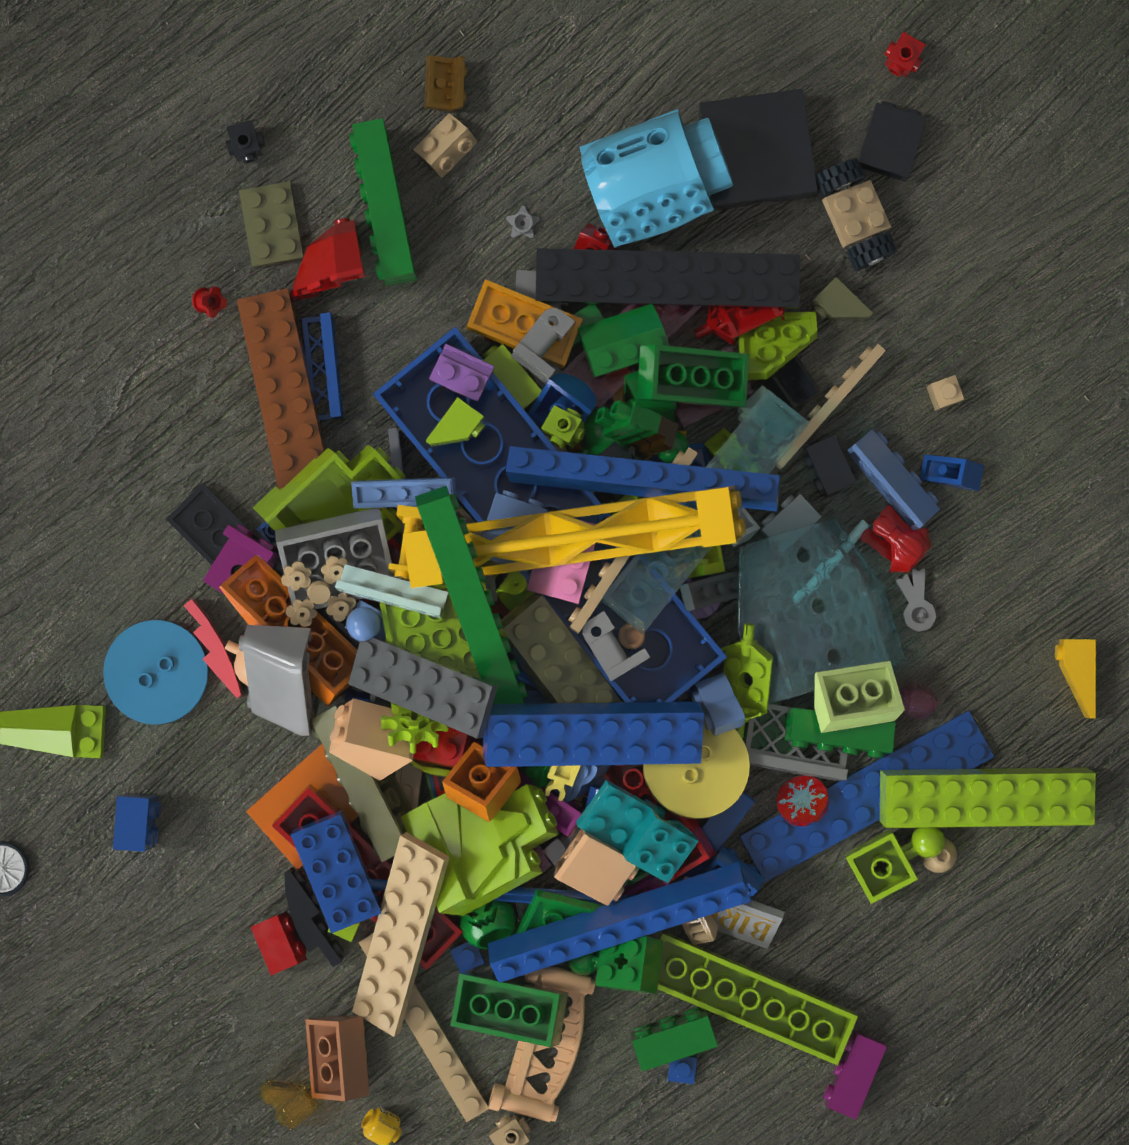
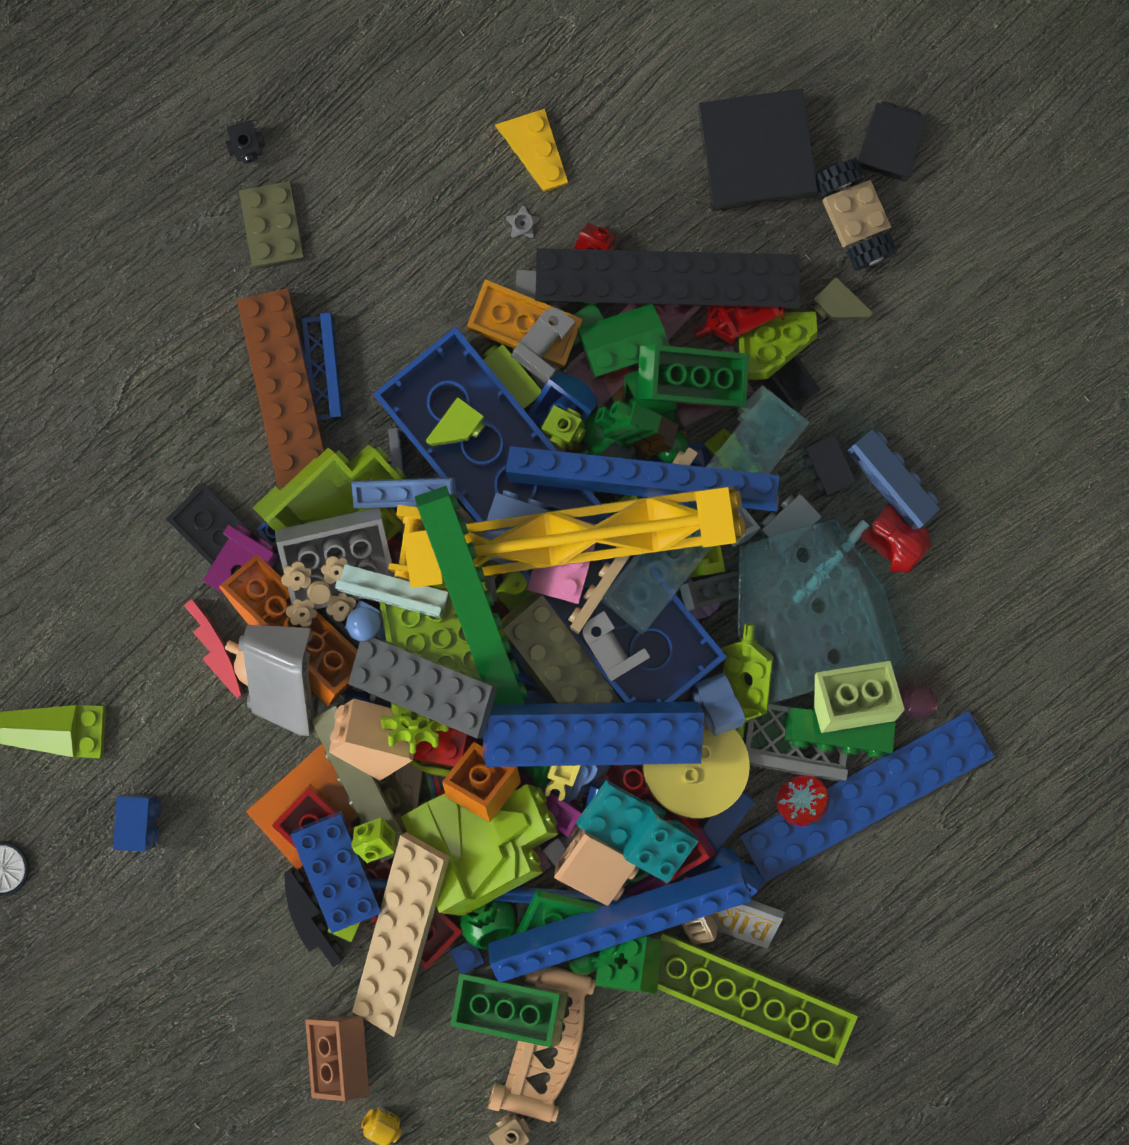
(155, 672): dark azure plate -> none
(208, 301): red brick -> none
(279, 943): red brick -> none
(290, 1102): clear yellow slope -> none
(329, 261): red brick -> none
(373, 840): none -> lime brick
(384, 202): green brick -> none
(440, 1052): tan plate -> none
(445, 83): pearl gold bracket -> none
(445, 145): tan bracket -> none
(461, 373): medium lavender plate -> none
(536, 148): none -> yellow wing
(630, 637): medium nougat tile -> none
(654, 176): medium azure piece -> none
(673, 1038): green brick -> none
(683, 1070): blue plate -> none
(834, 397): tan plate -> none
(854, 1074): magenta brick -> none
(899, 872): lime brick -> none
(904, 55): red brick -> none
(919, 613): light grey piece -> none
(944, 860): tan brick -> none
(945, 393): tan brick -> none
(952, 472): blue slope -> none
(987, 797): lime brick -> none
(1078, 666): yellow slope -> none

